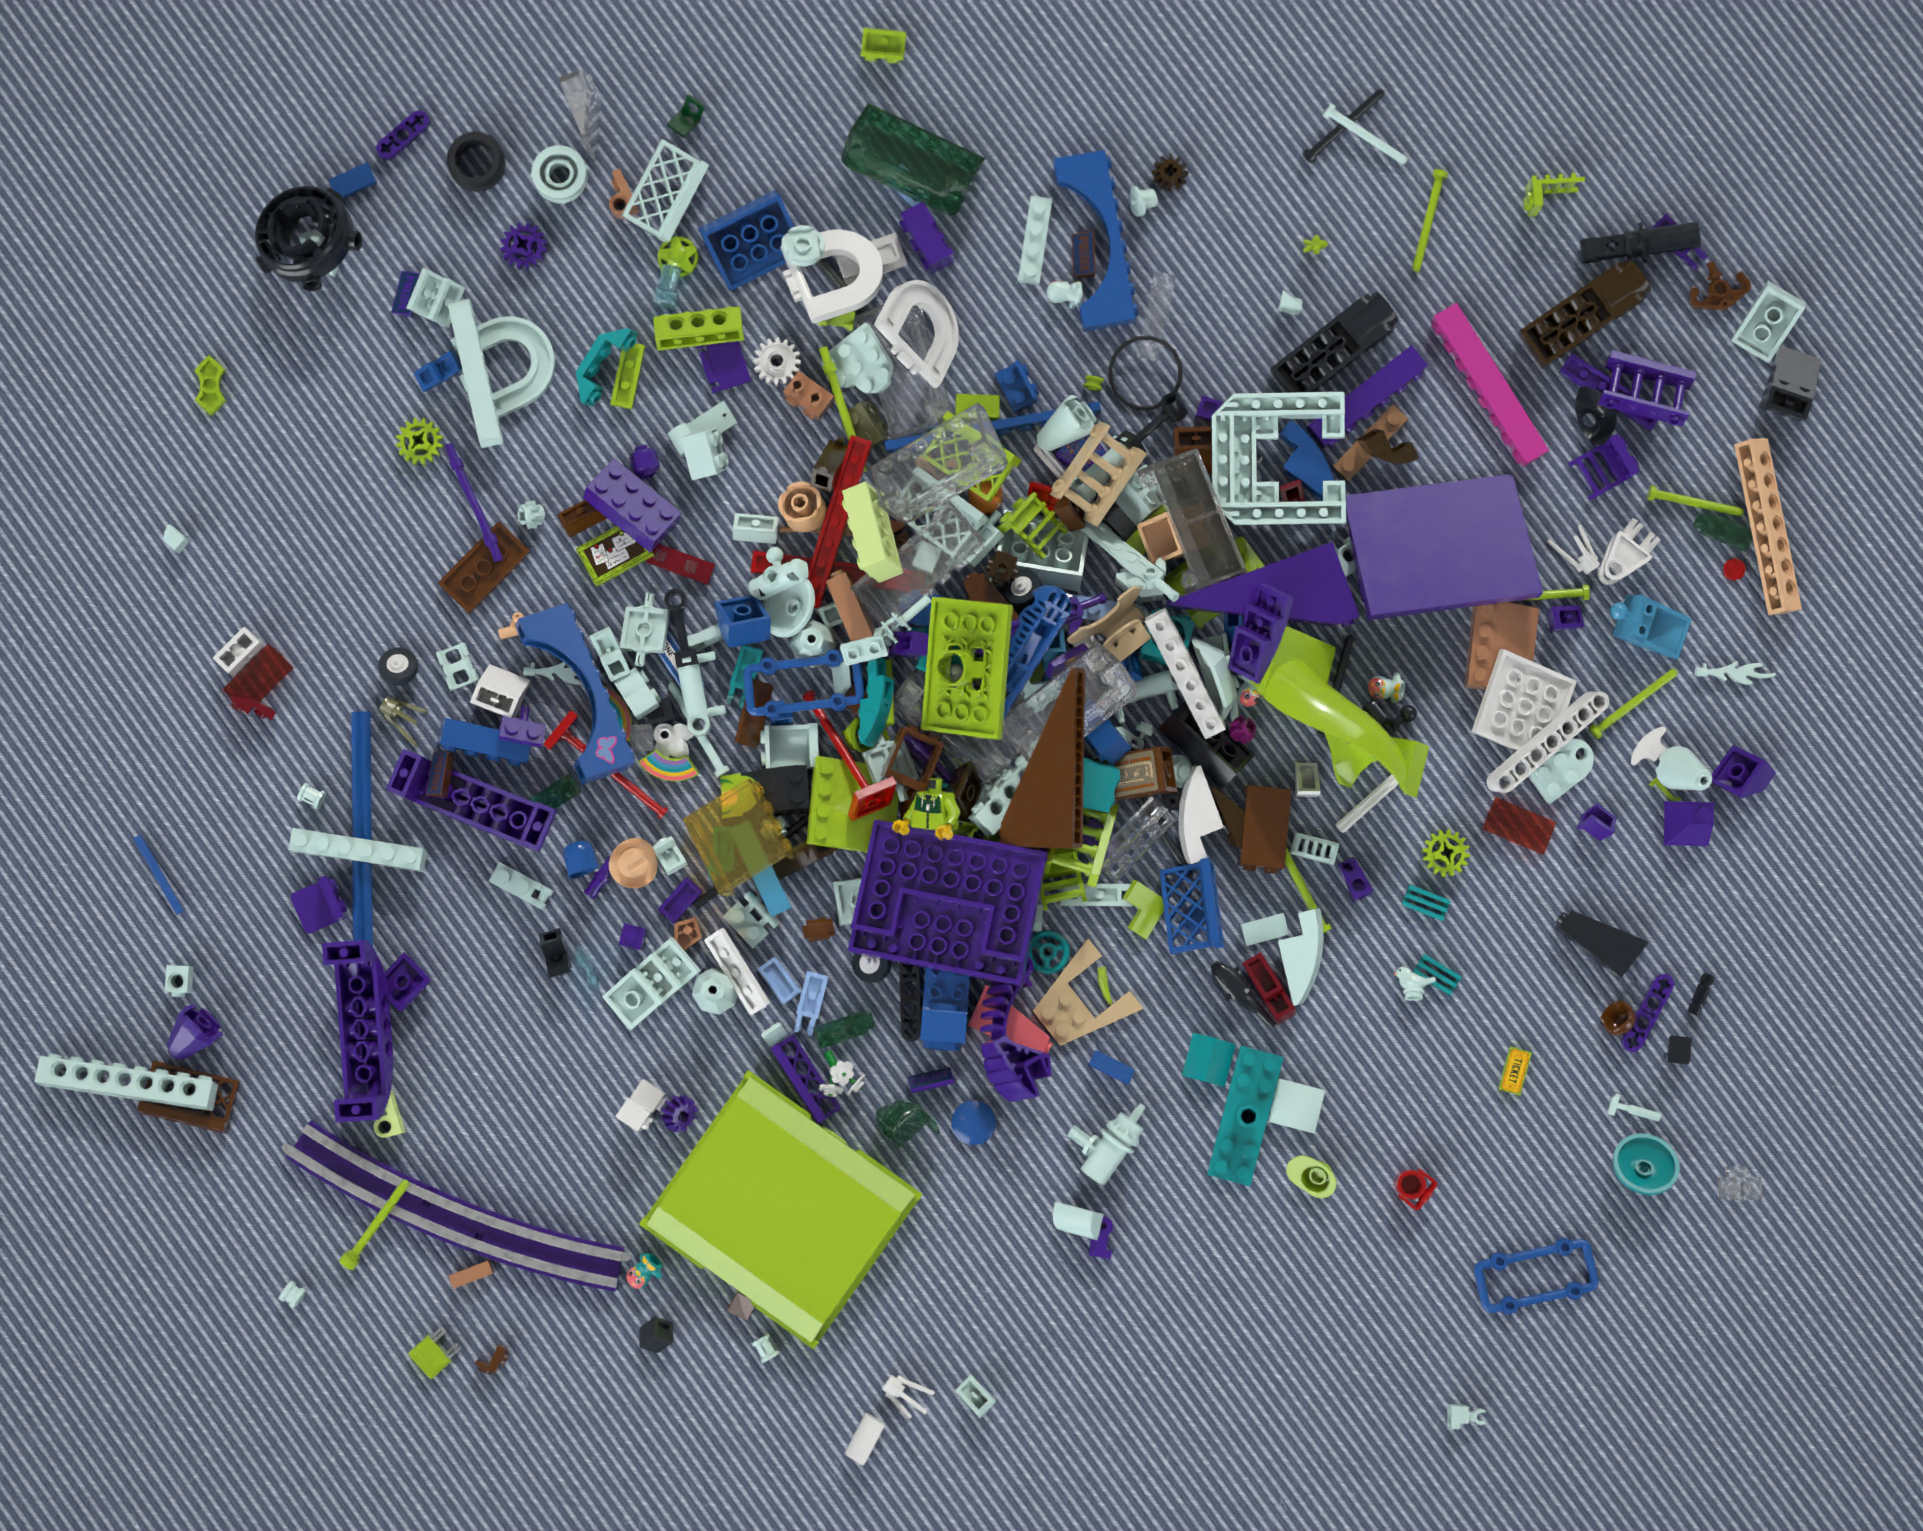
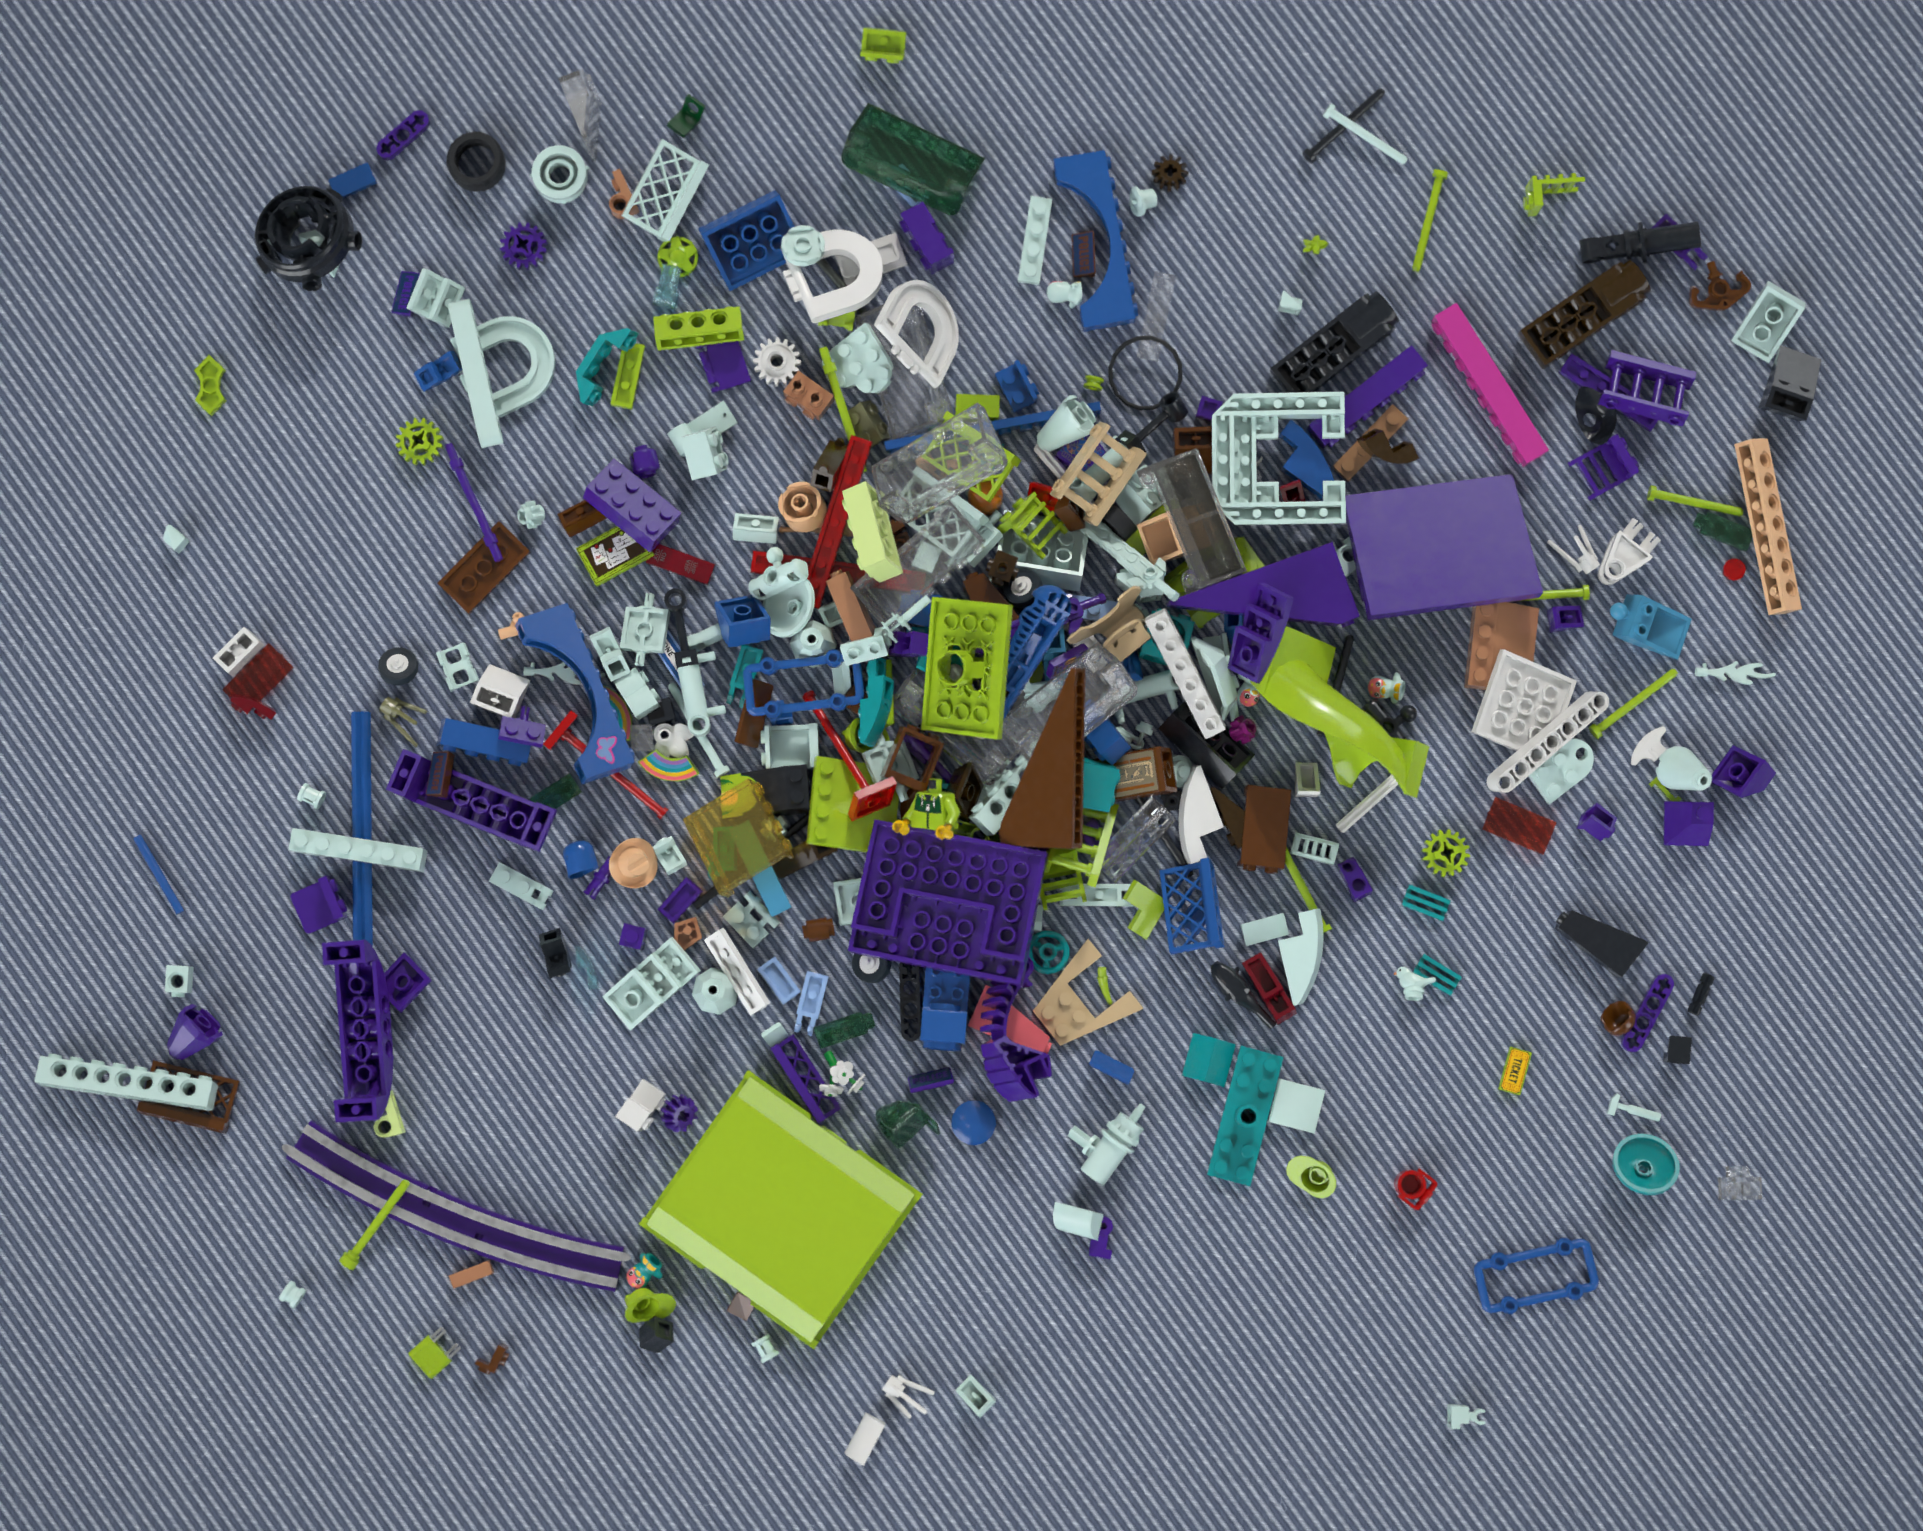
(644, 1305): none -> lime piece

